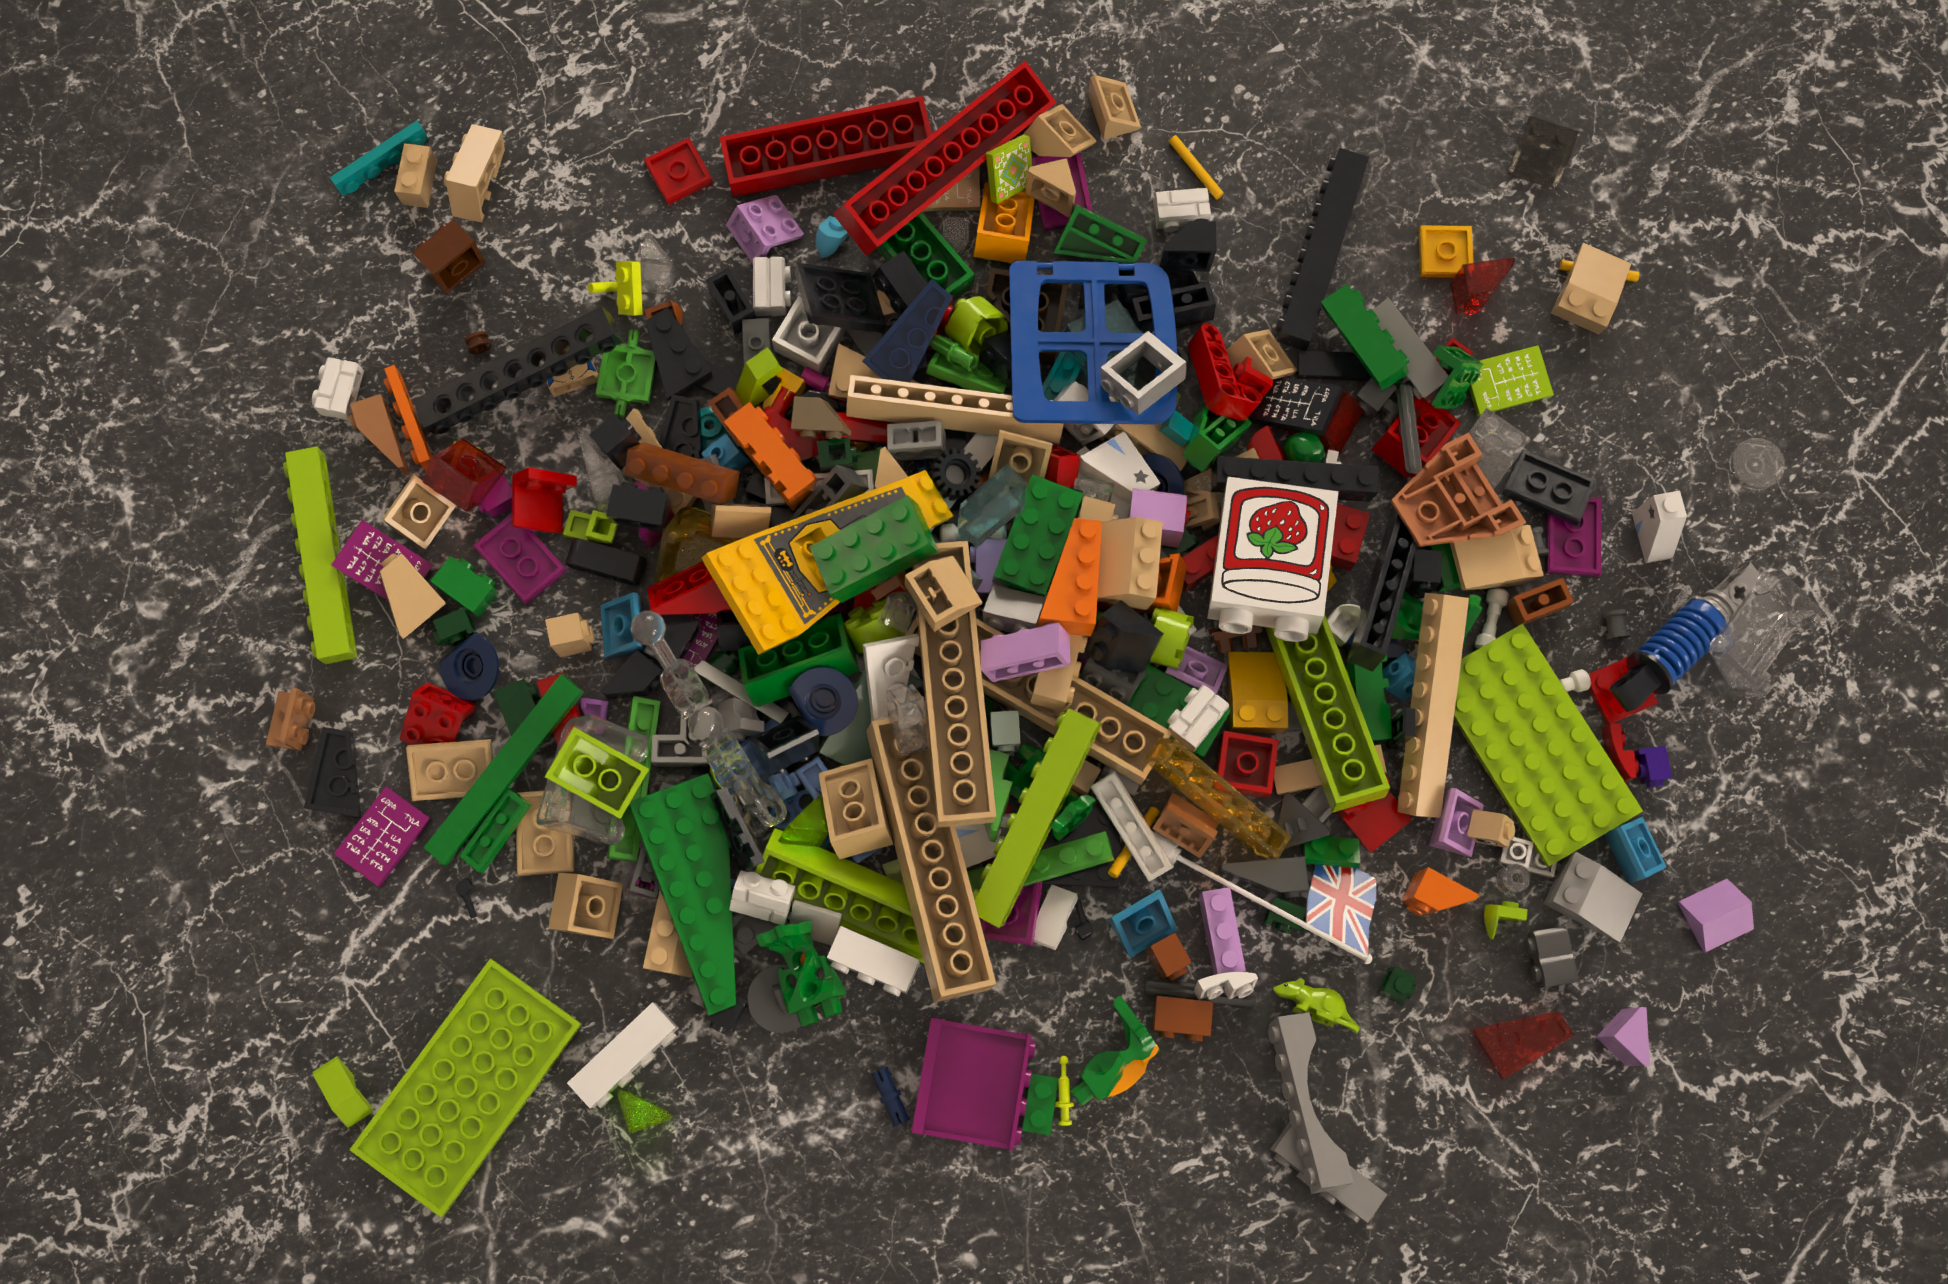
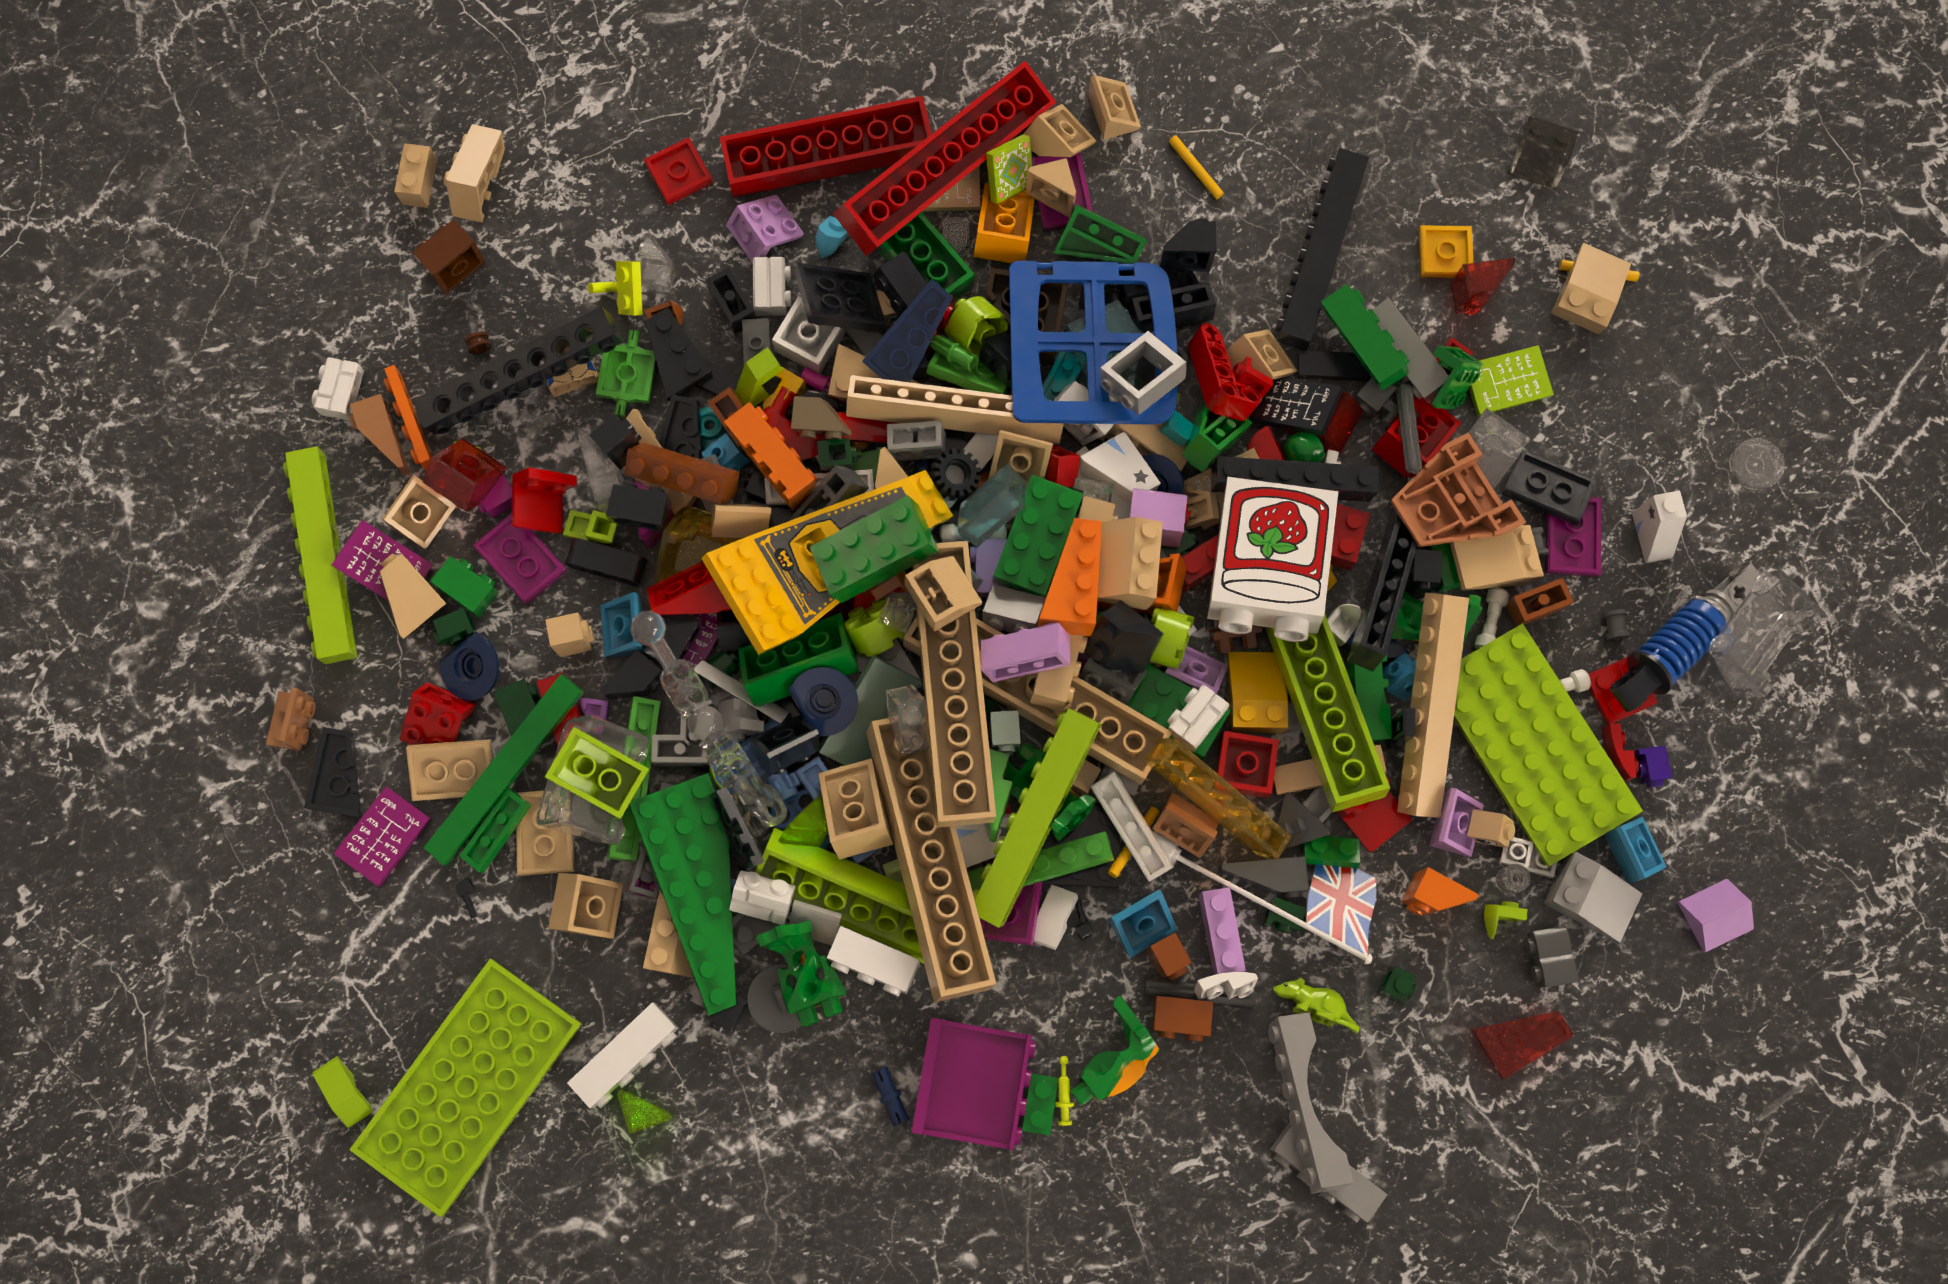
(378, 159): teal plate -> none
(887, 668): white wing -> none
(1178, 207): white brick -> none
(1628, 1037): lavender slope -> none

